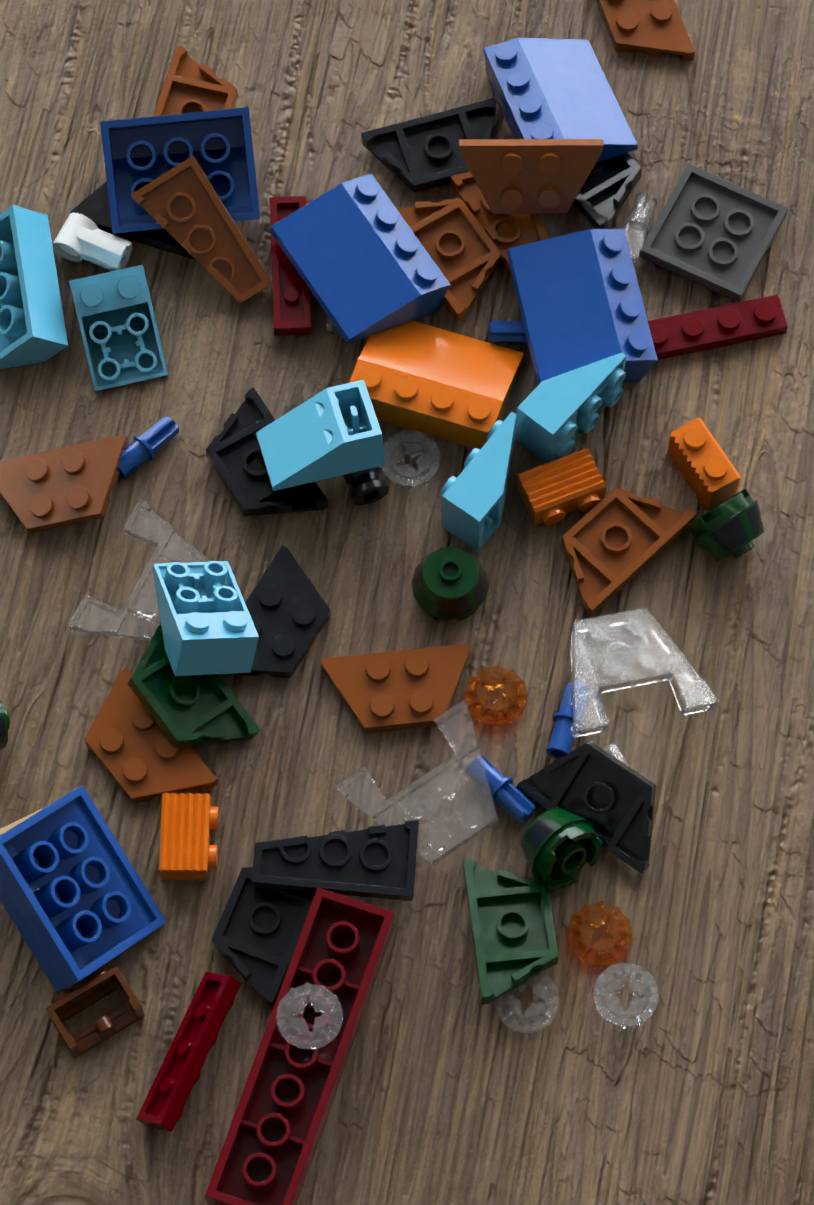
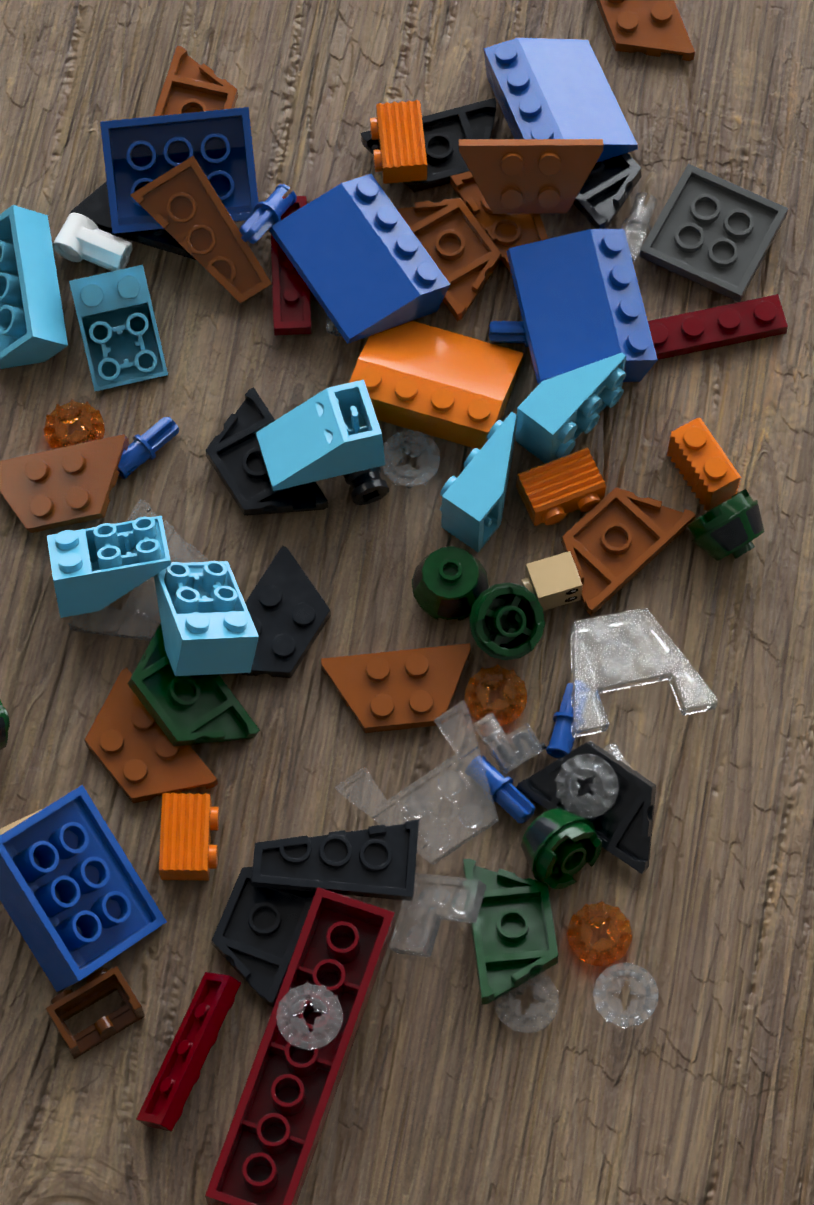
(90, 421): none -> clear orange gear
(105, 562): none -> medium azure slope
(267, 214): none -> blue axle
(401, 142): none -> orange brick
(434, 900): none -> clear plate
(507, 621): none -> dark green cone
(511, 749): none -> clear piece
(553, 580): none -> tan brick
(604, 785): none -> clear gear

